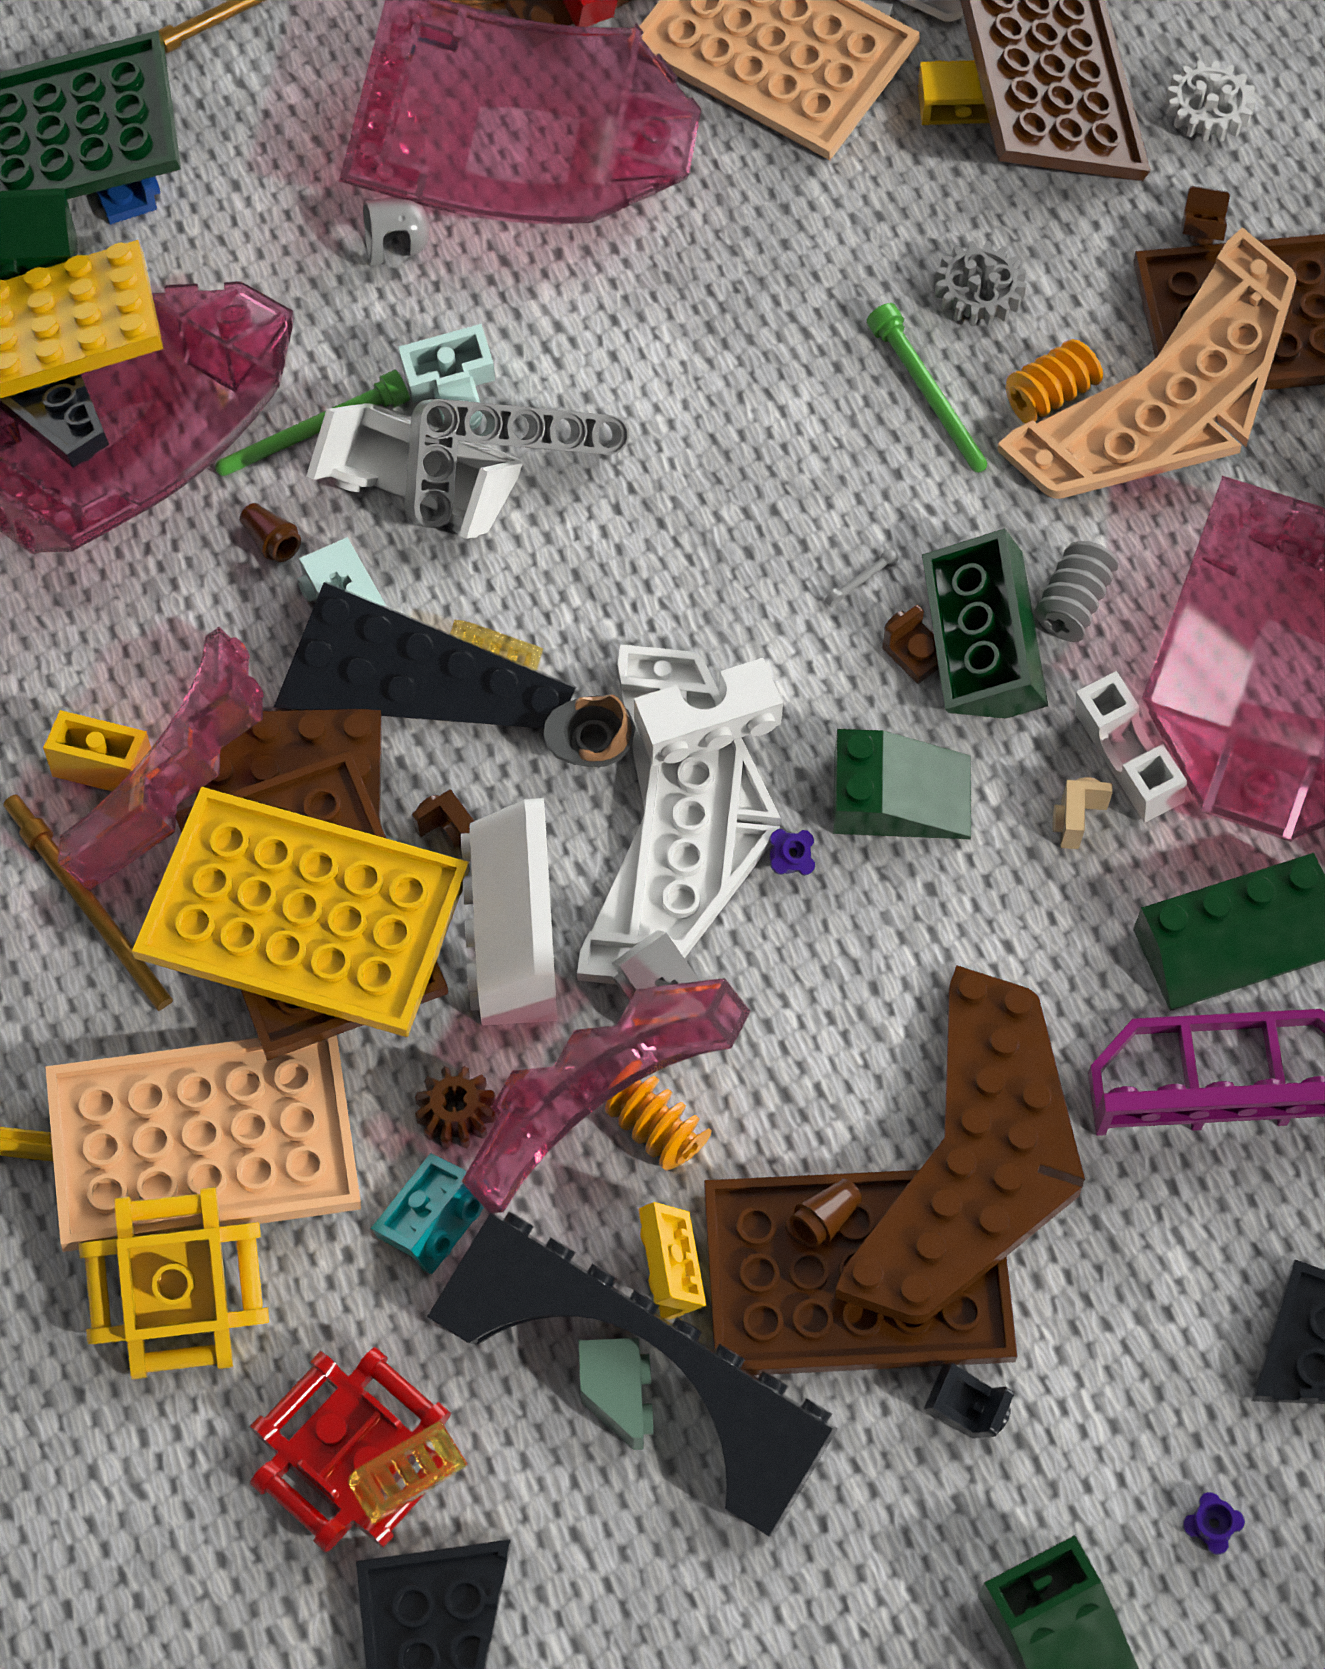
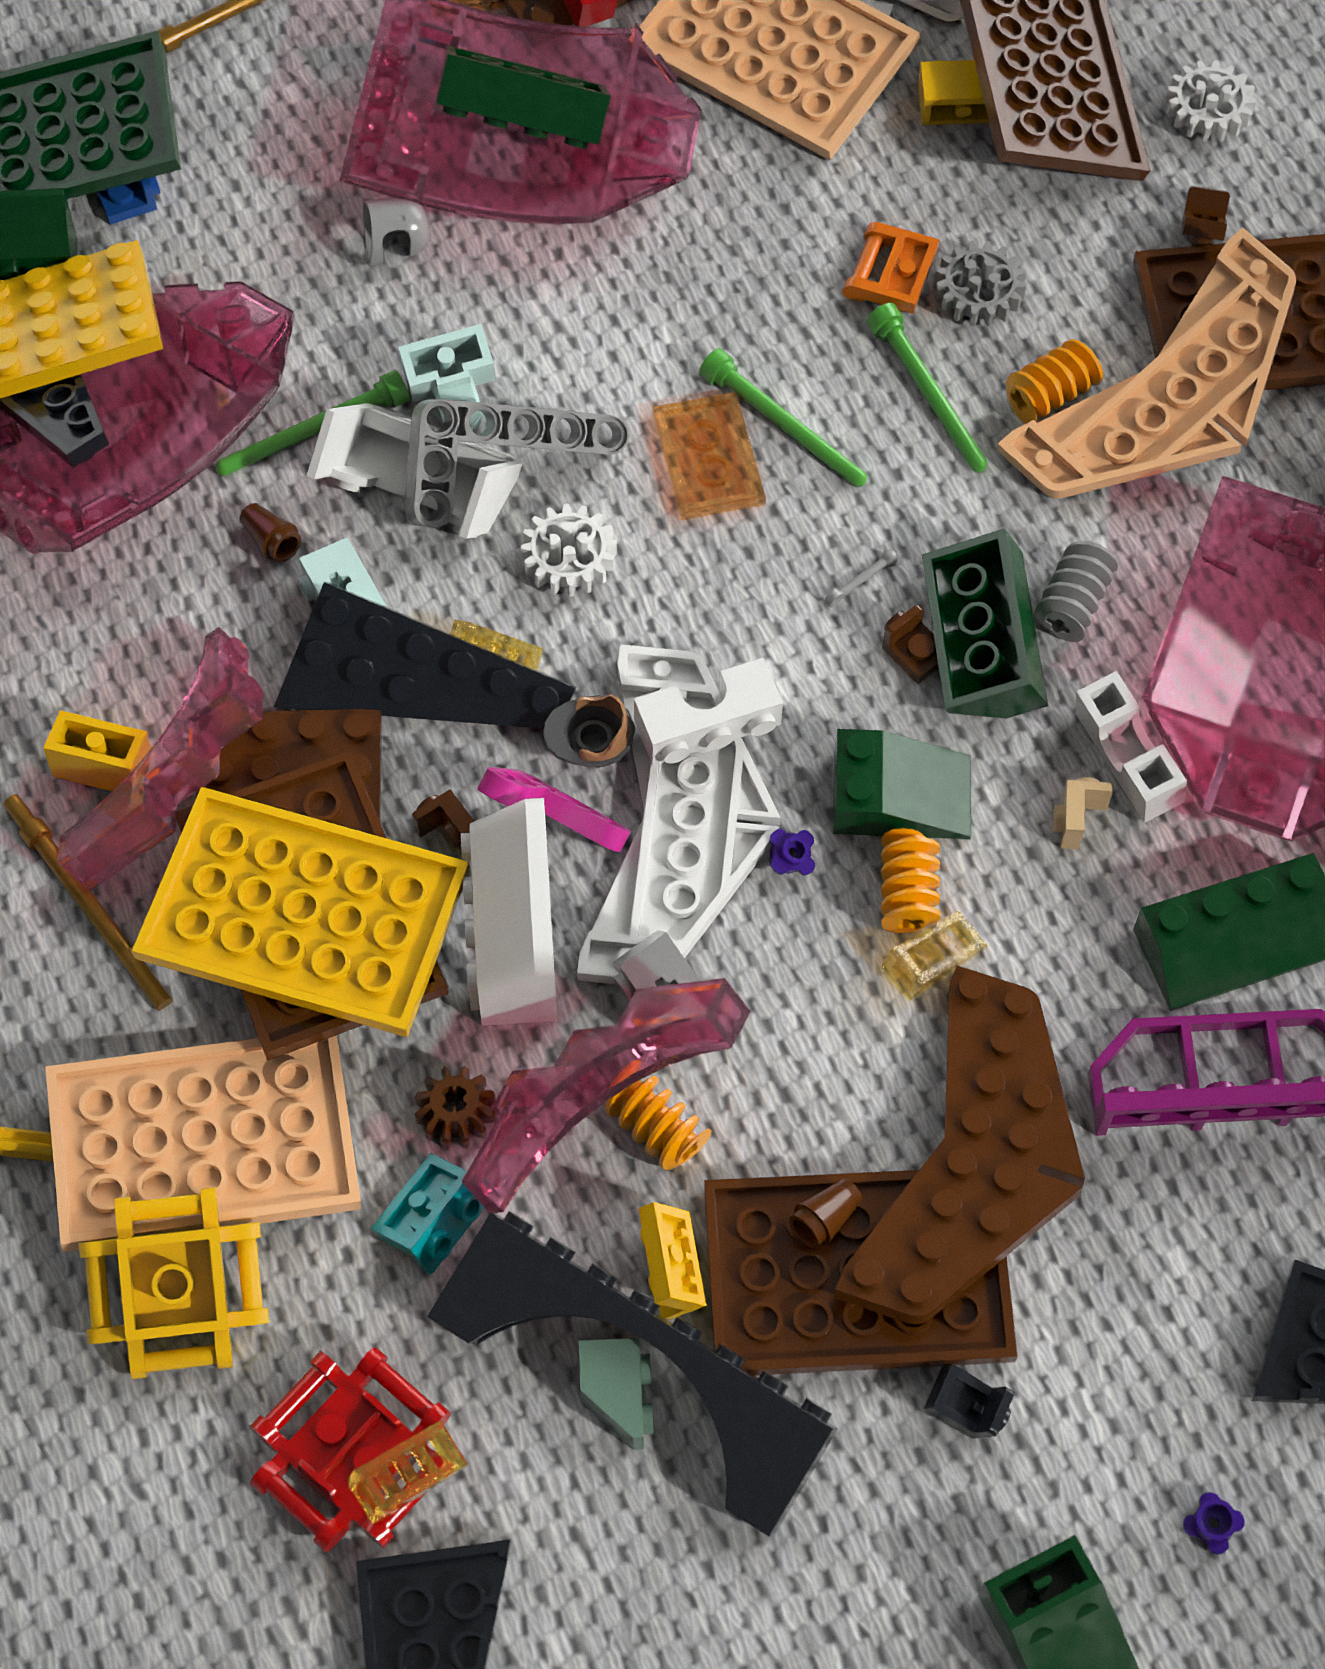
(514, 785): none -> dark pink beam
(522, 96): none -> dark green slope
(568, 526): none -> white gear
(708, 456): none -> clear orange tile
(720, 370): none -> bright green piece
(904, 272): none -> orange plate
(909, 881): none -> light orange piece
(911, 972): none -> clear yellow slope

